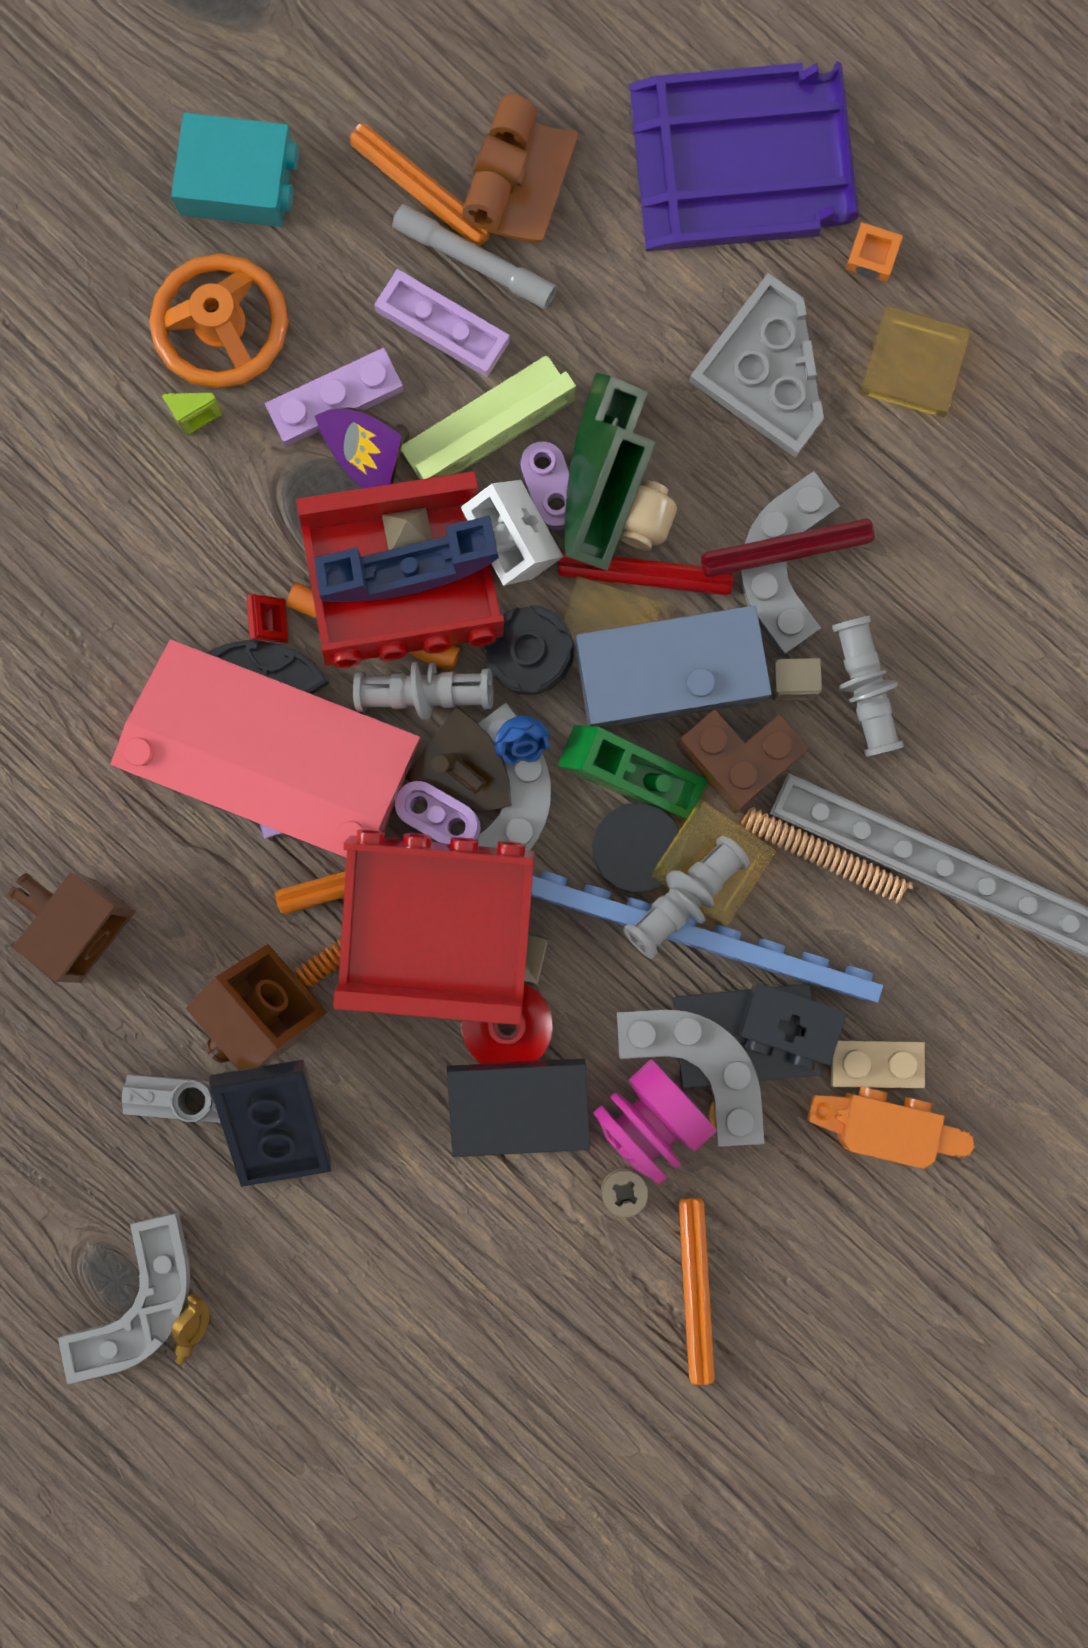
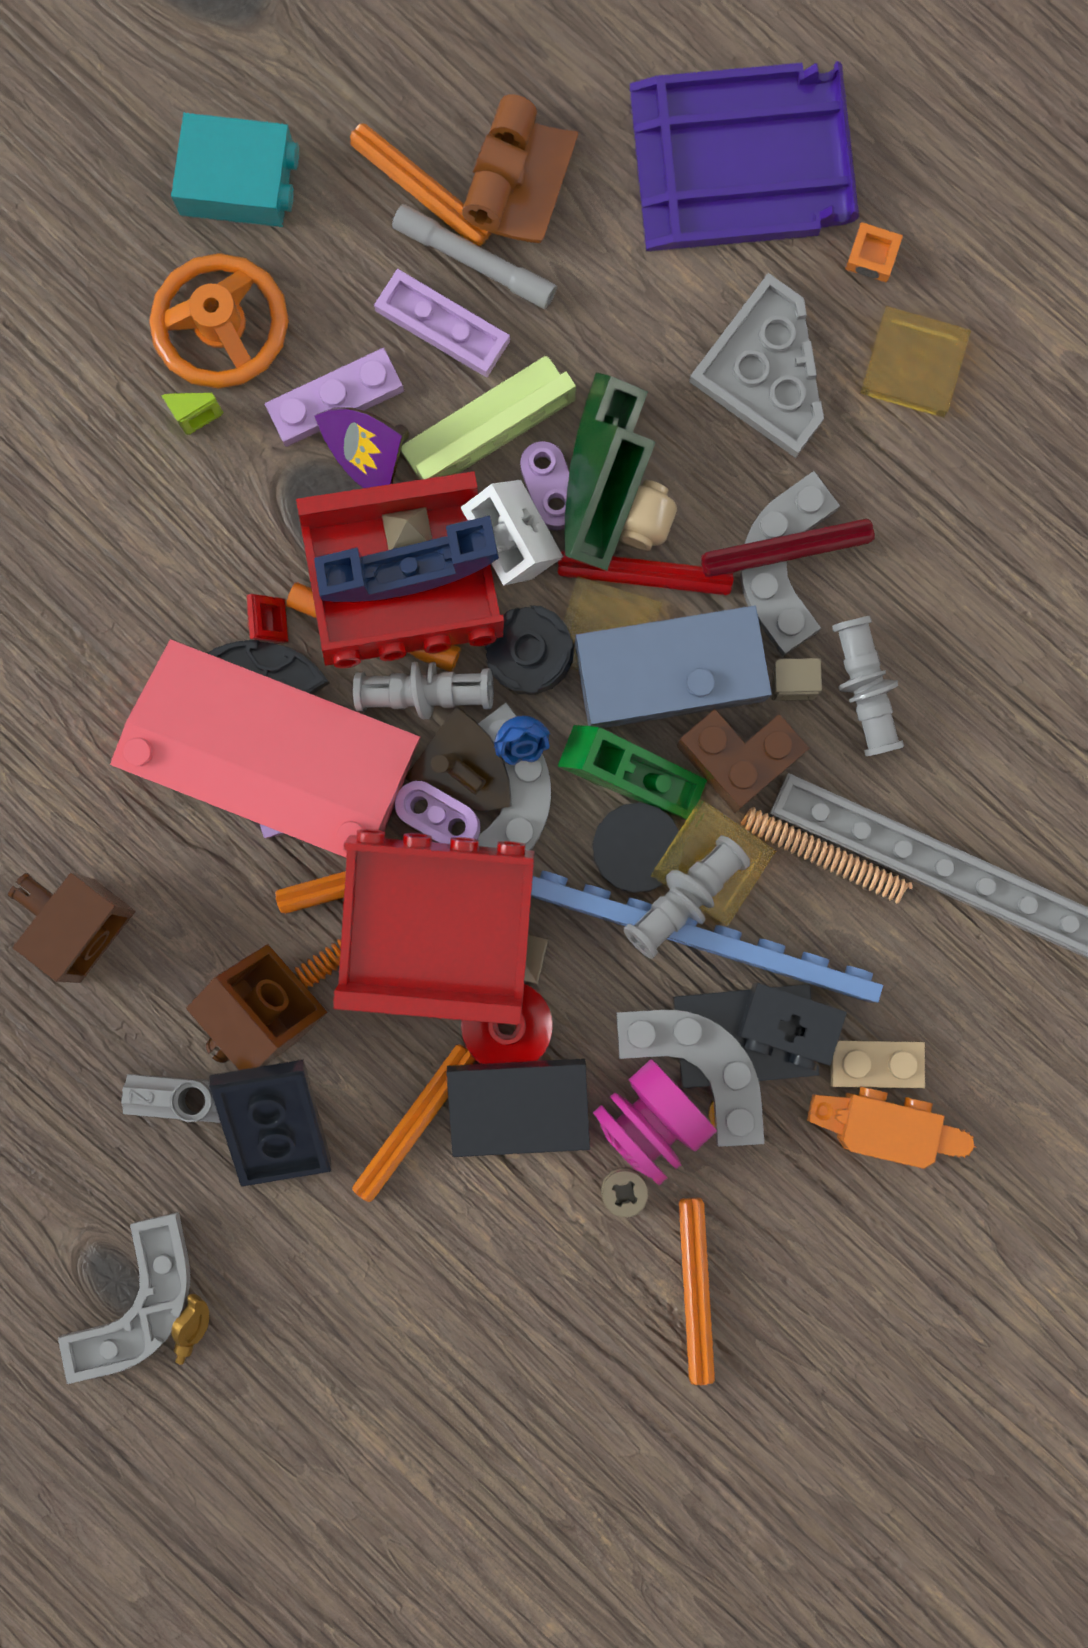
(409, 1128): none -> orange axle

